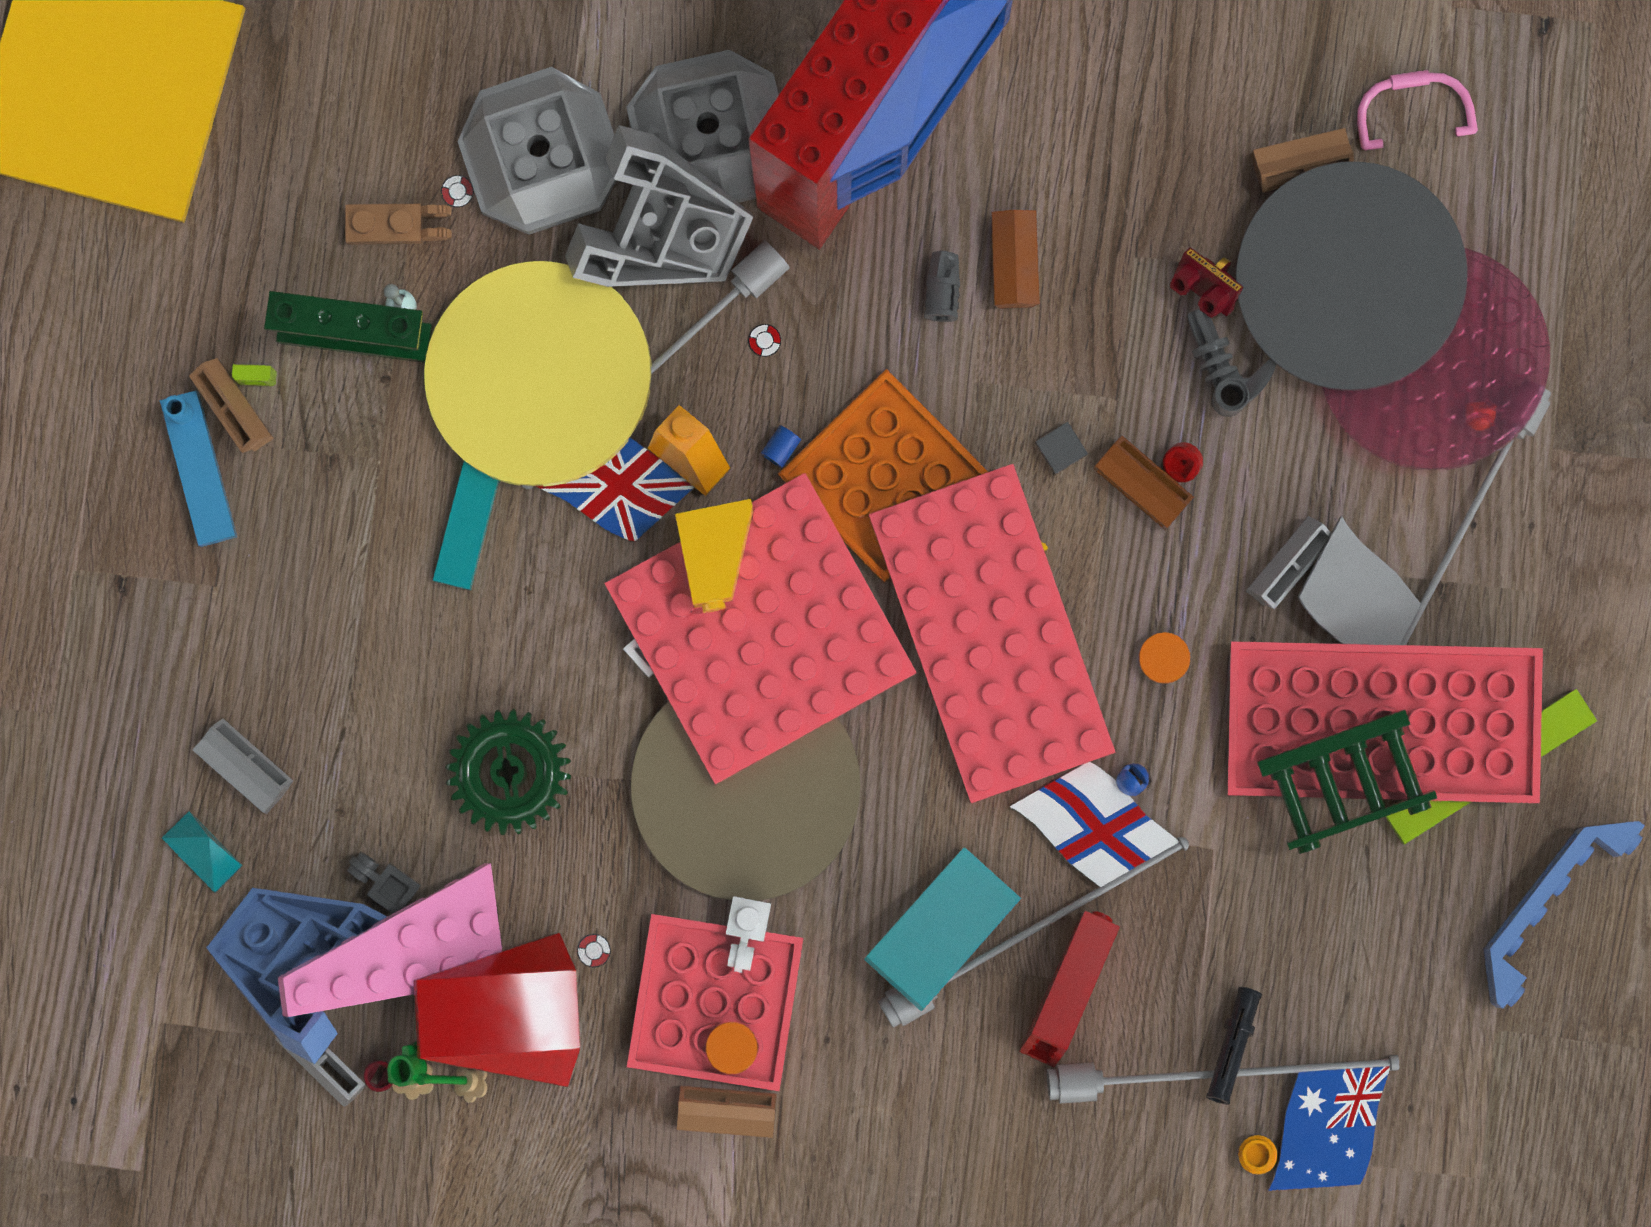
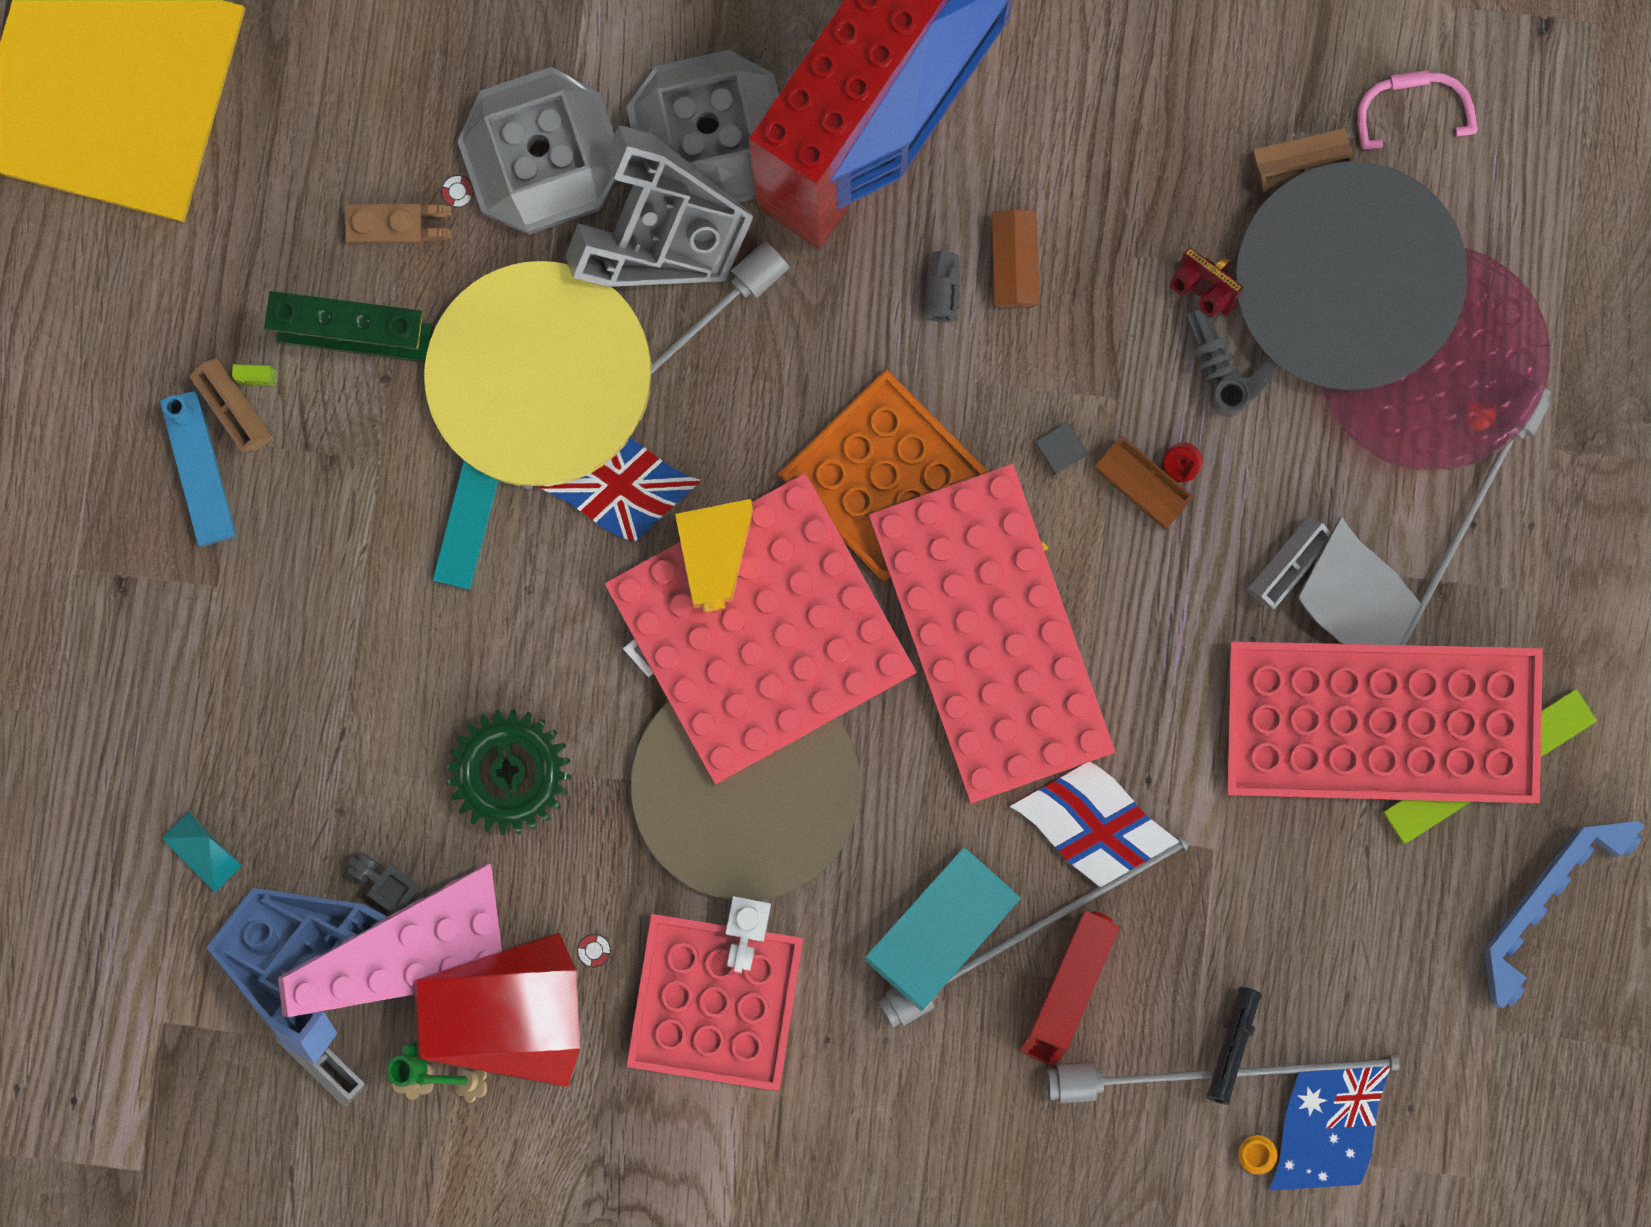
(243, 765): light grey piece -> none
(369, 1072): dark red hinge -> none
(395, 299): hinge -> none
(689, 450): light orange slope -> none
(726, 1111): medium nougat piece -> none
(731, 1048): orange piece -> none
(764, 340): sticker -> none
(780, 446): blue hinge -> none
(1127, 781): blue hinge -> none
(1164, 658): orange piece -> none
(1354, 743): dark green fence -> none

